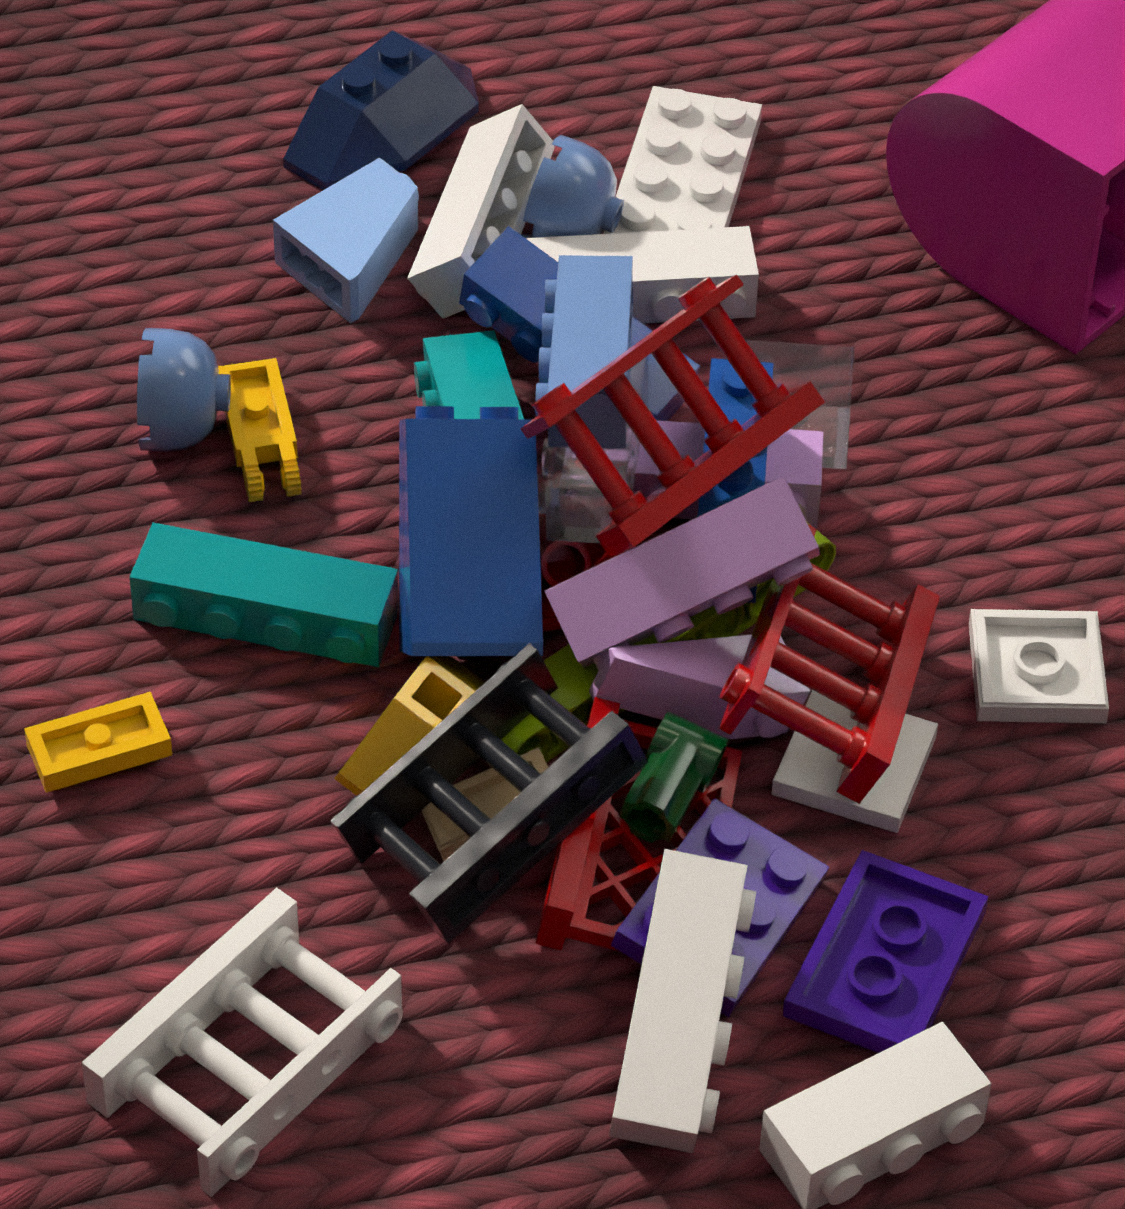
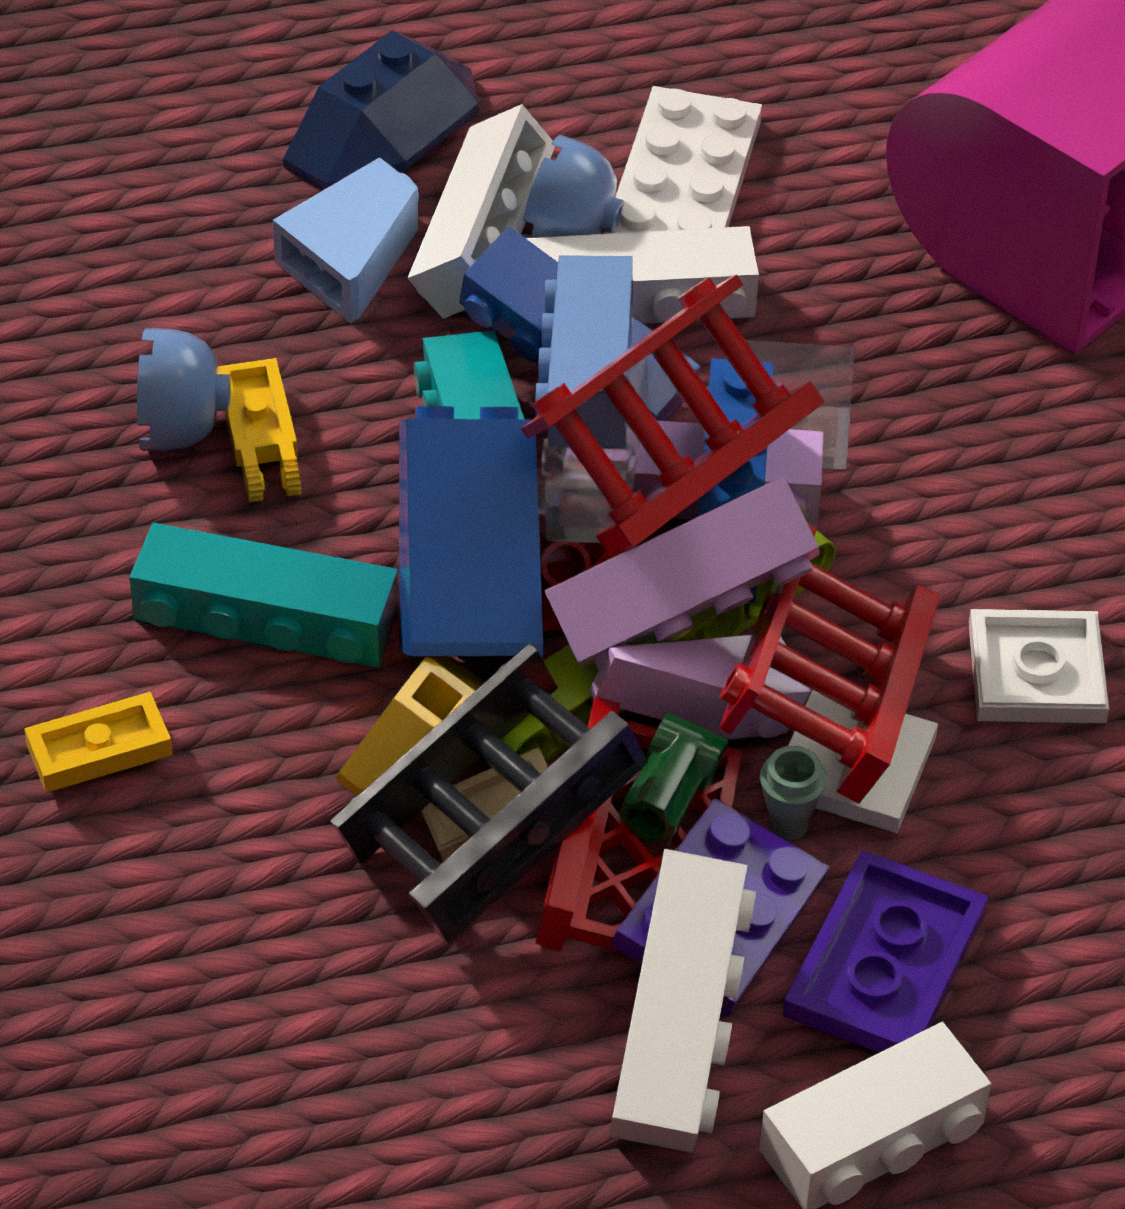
(223, 982): white fence -> none
(791, 788): none -> sand green cone

